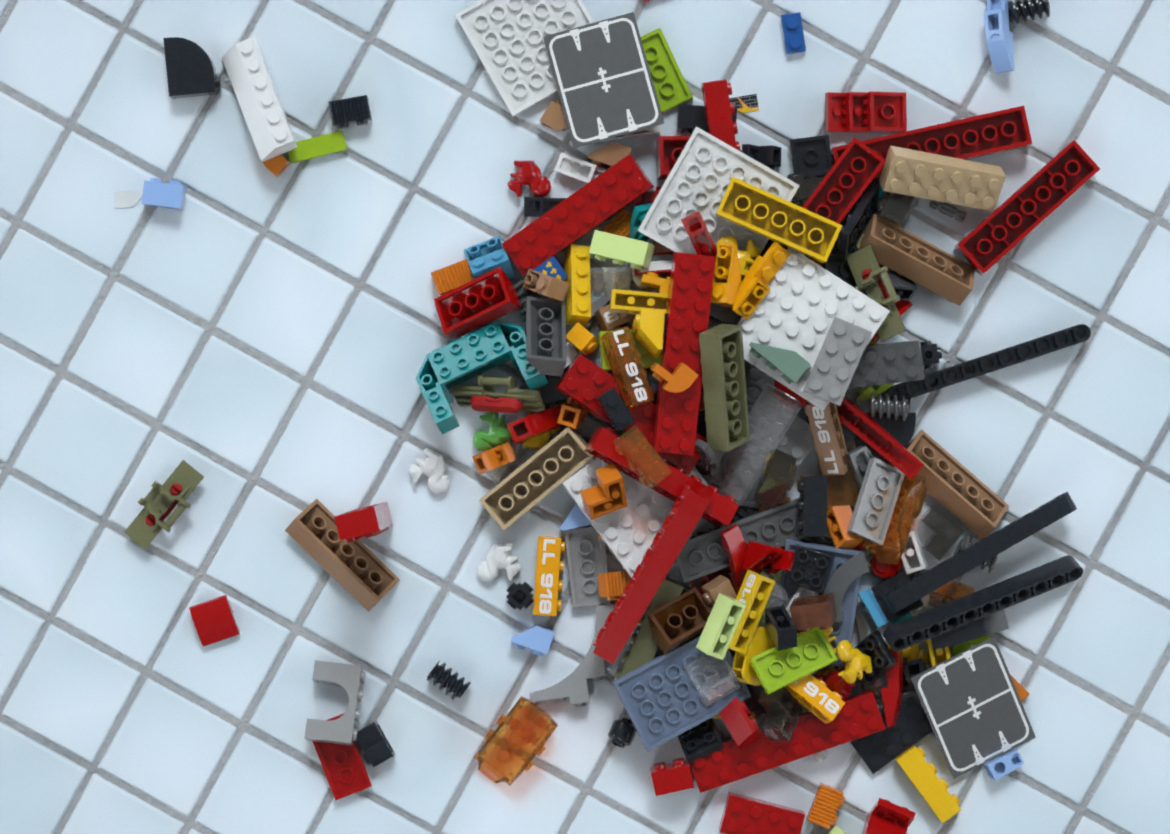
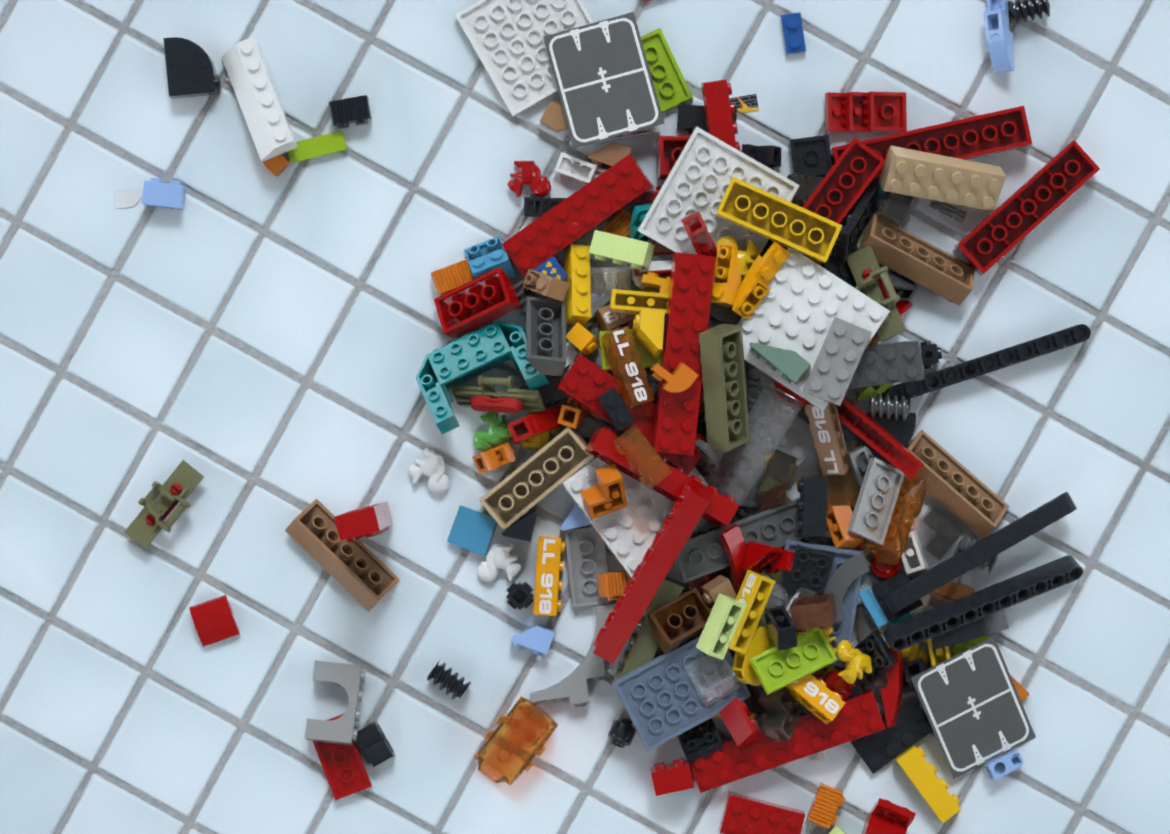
(472, 530): none -> dark azure slope
(523, 528): none -> black slope

